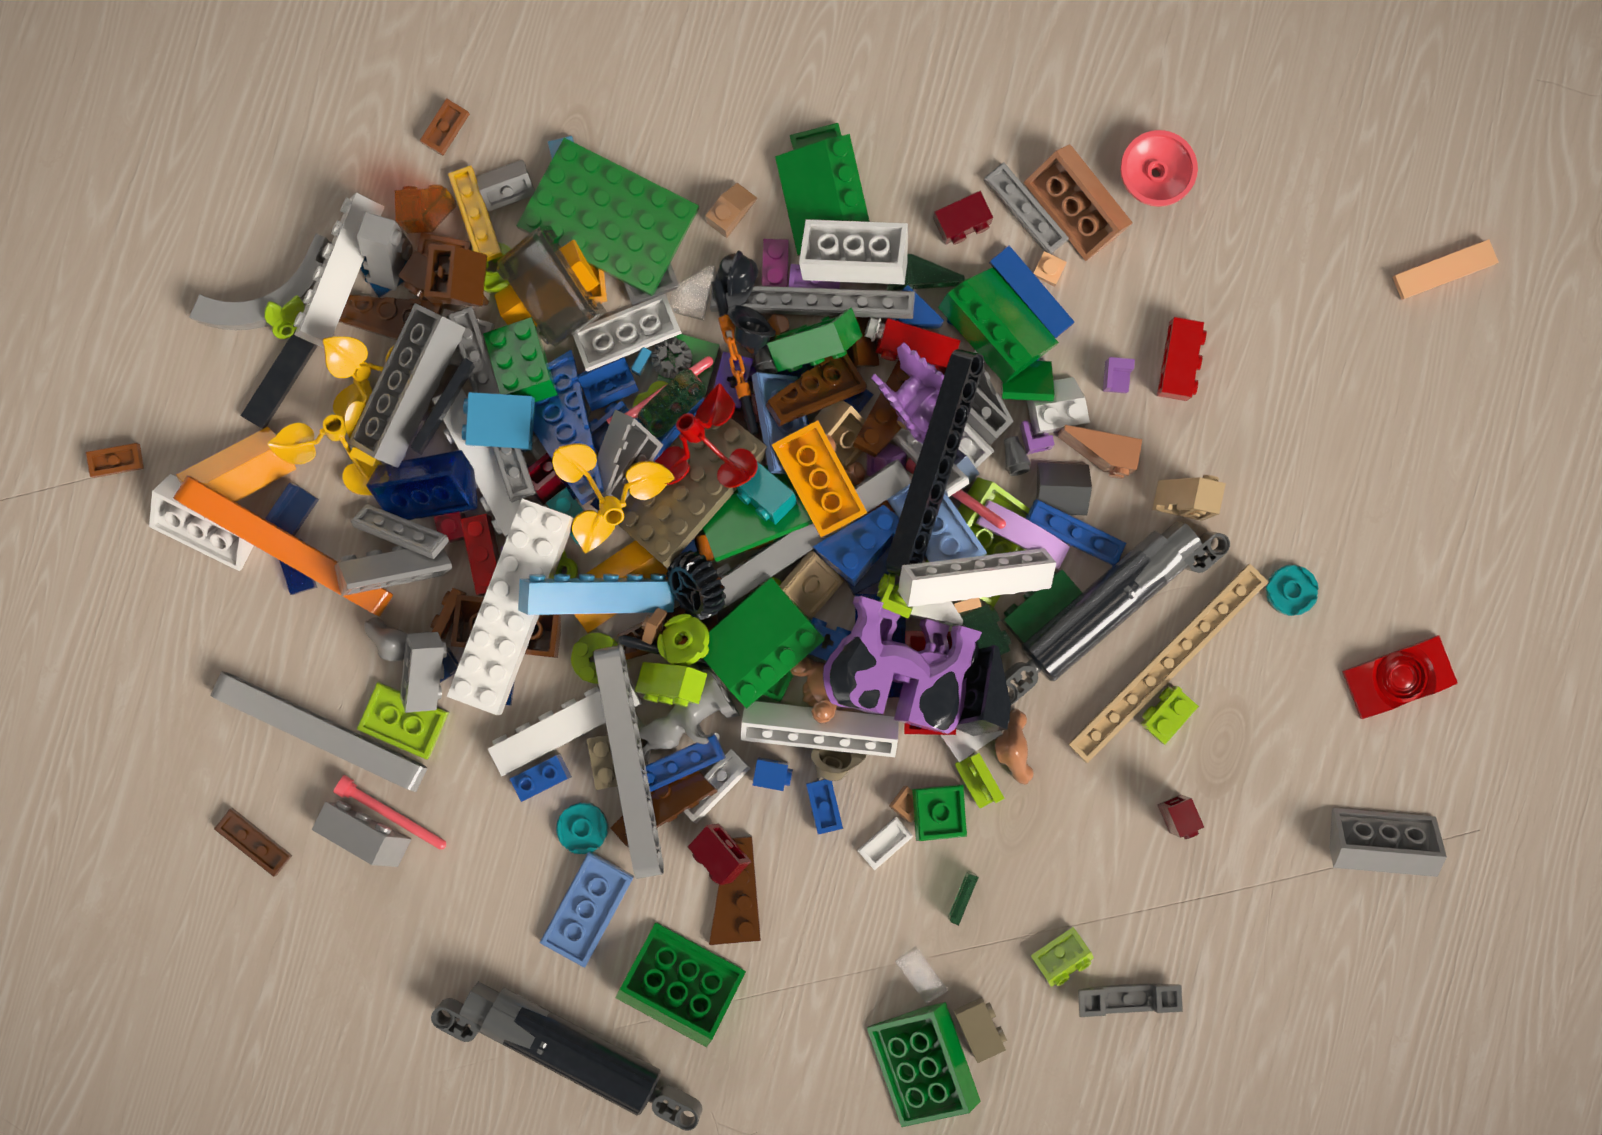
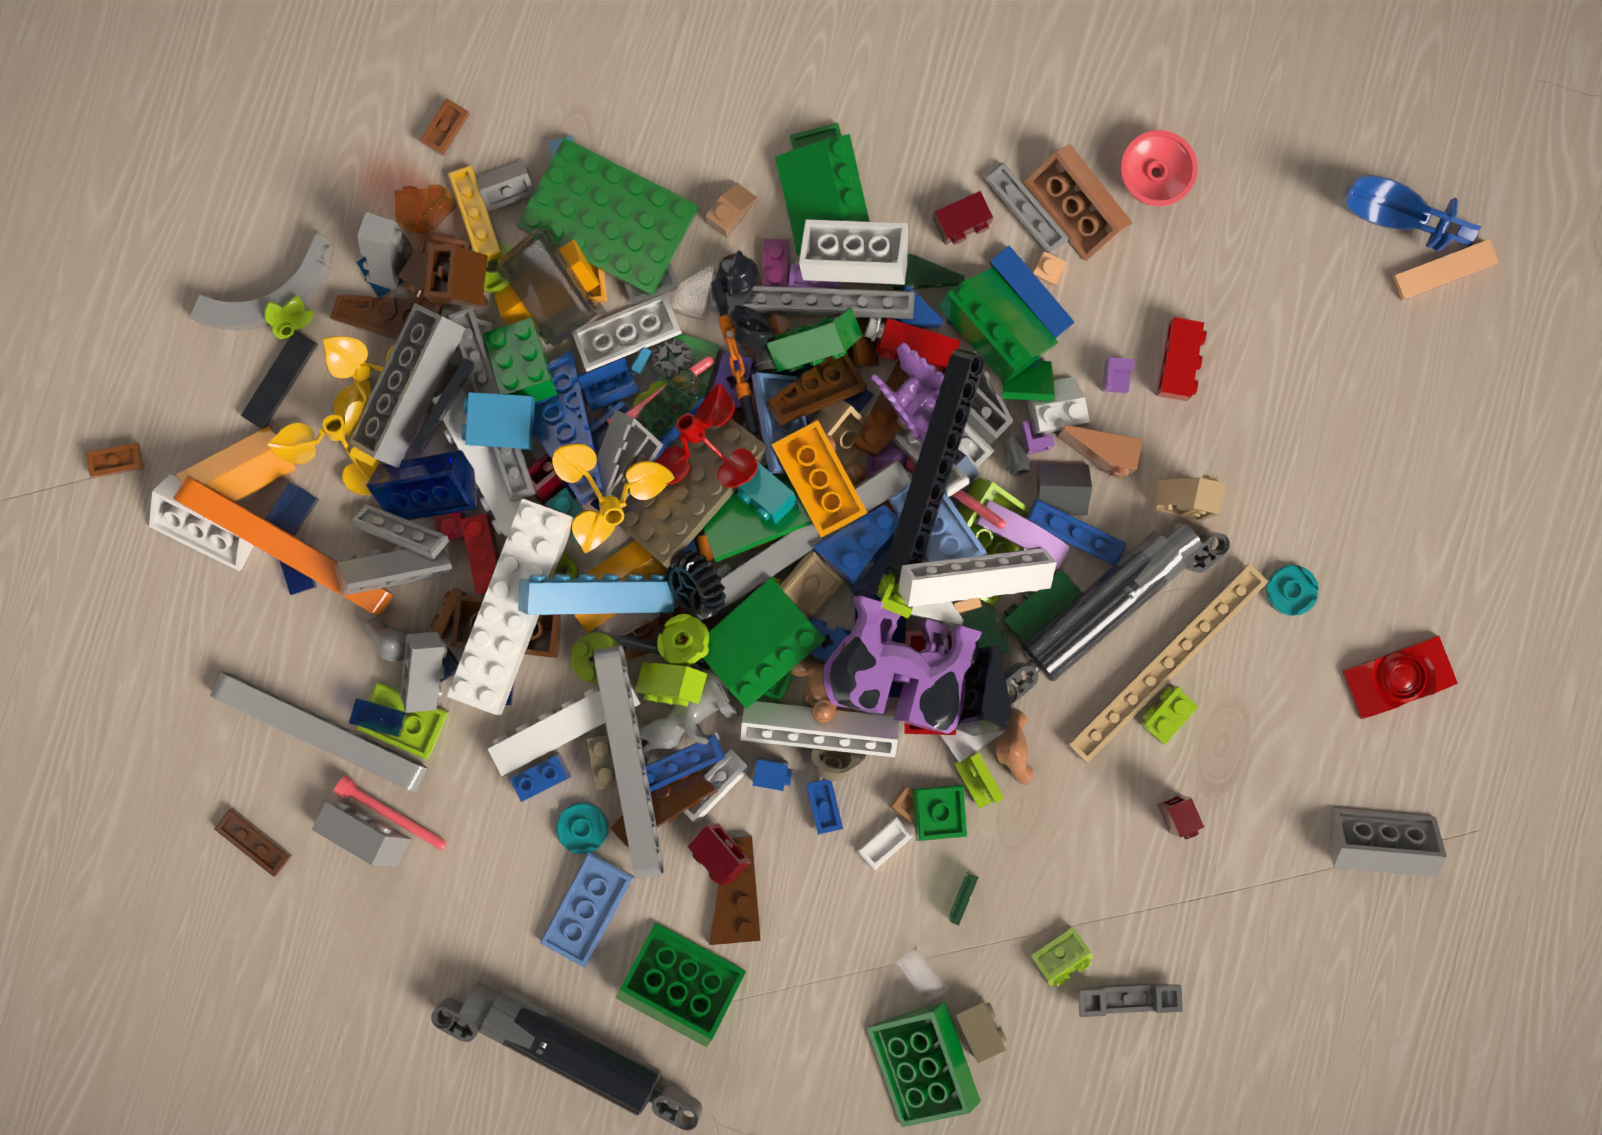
(337, 273): white brick -> none
(378, 717): none -> clear blue plate
(653, 625): medium nougat plate -> none
(1399, 207): none -> blue piece

